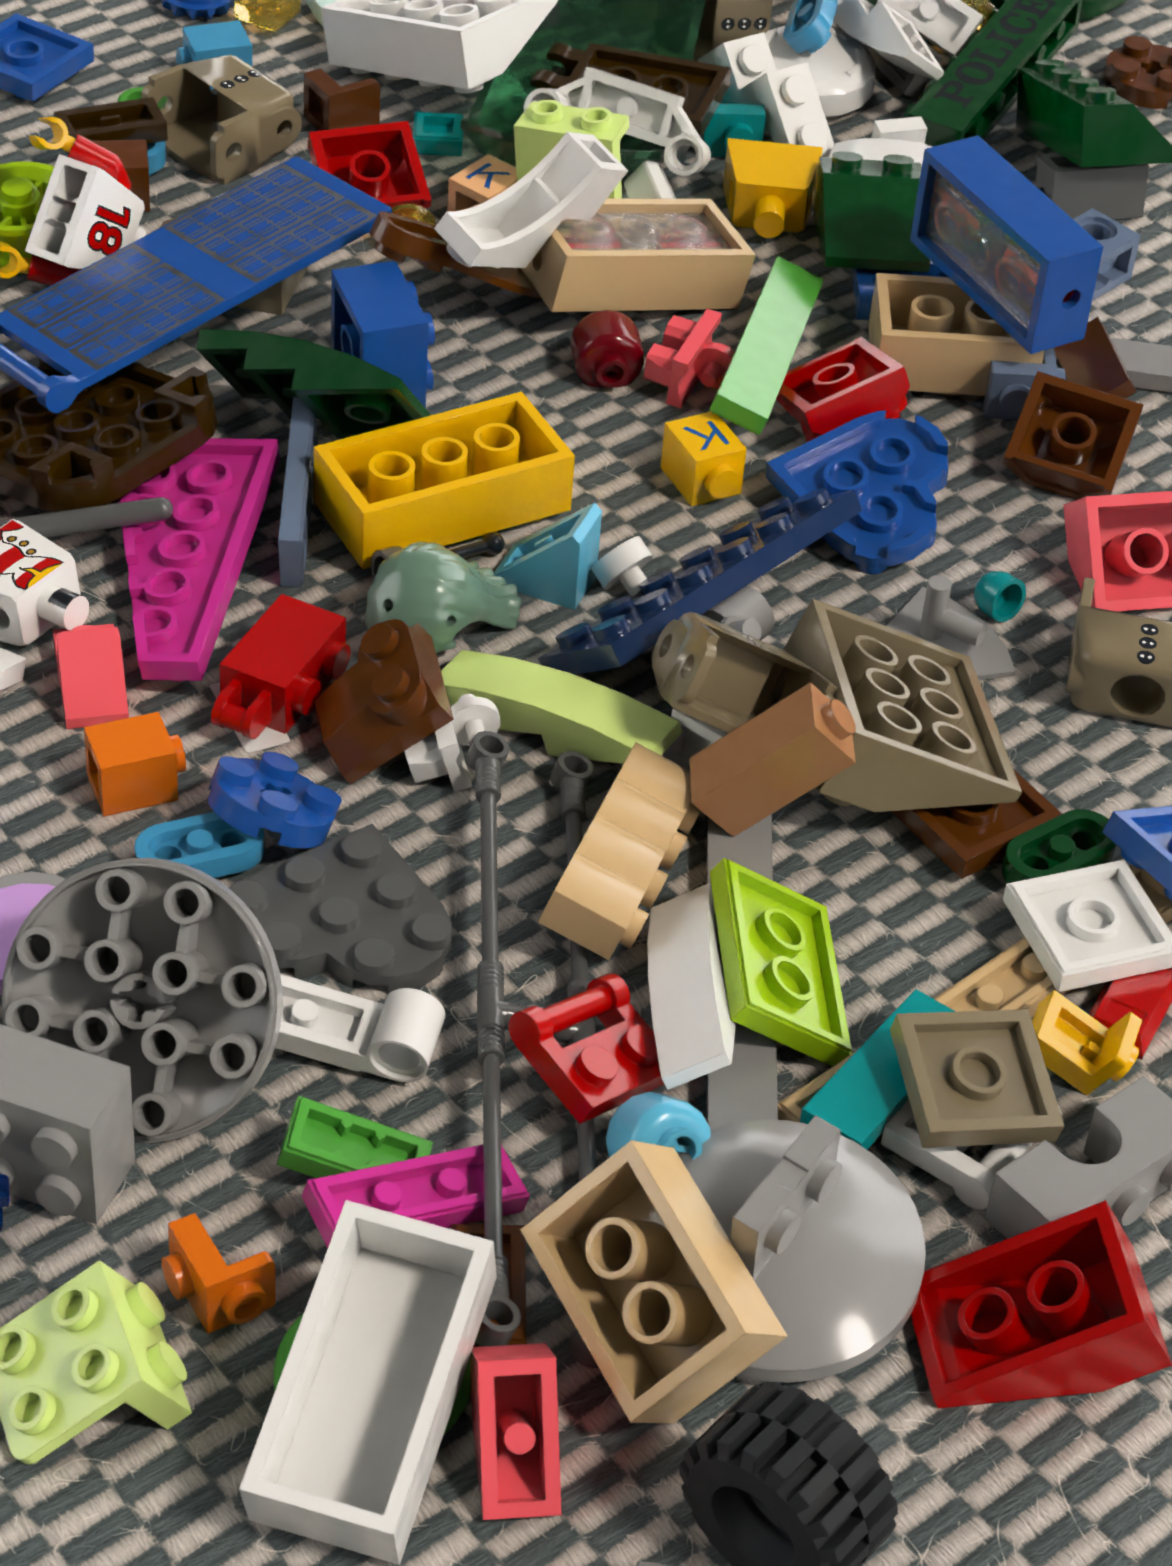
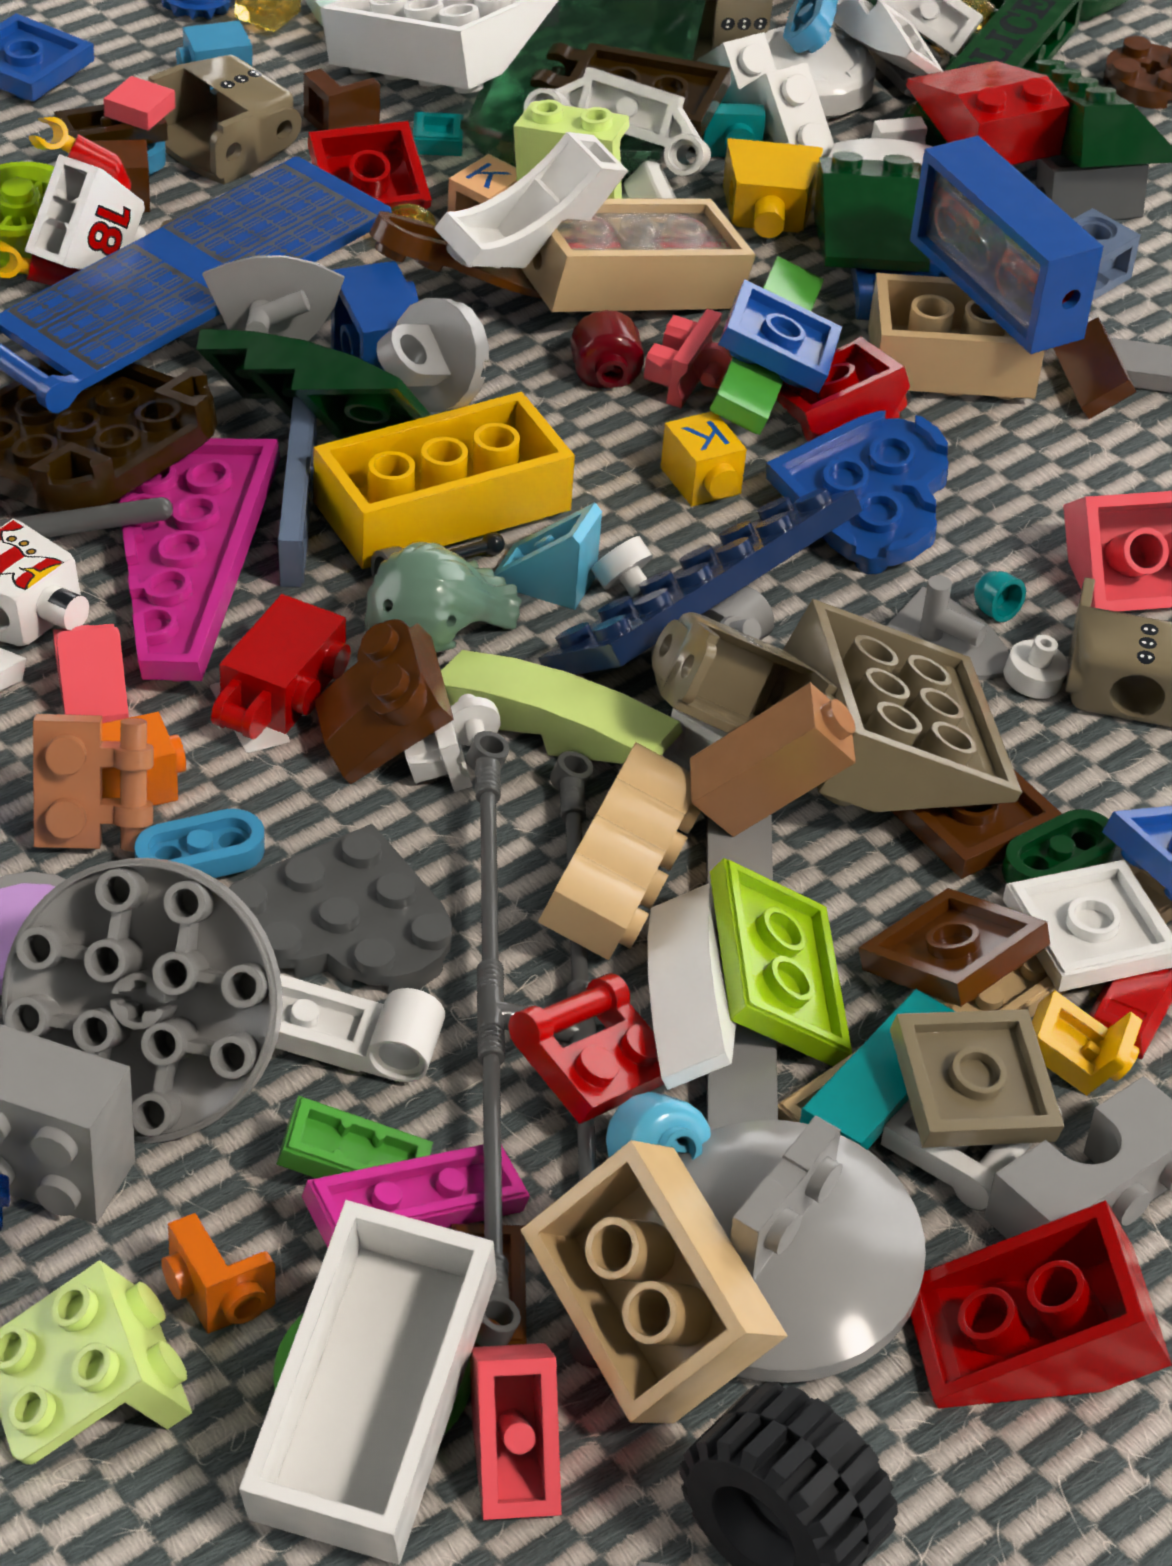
(69, 781): none -> nougat plate
(139, 103): none -> coral tile
(272, 797): blue plate -> none
(274, 295): none -> light grey shield
(437, 353): none -> light grey tile
(780, 337): none -> blue plate
(954, 946): none -> reddish brown plate
(1002, 104): none -> red slope
(1011, 382): sand blue bracket -> none
(1036, 667): none -> white tile
(1071, 438): reddish brown slope -> none

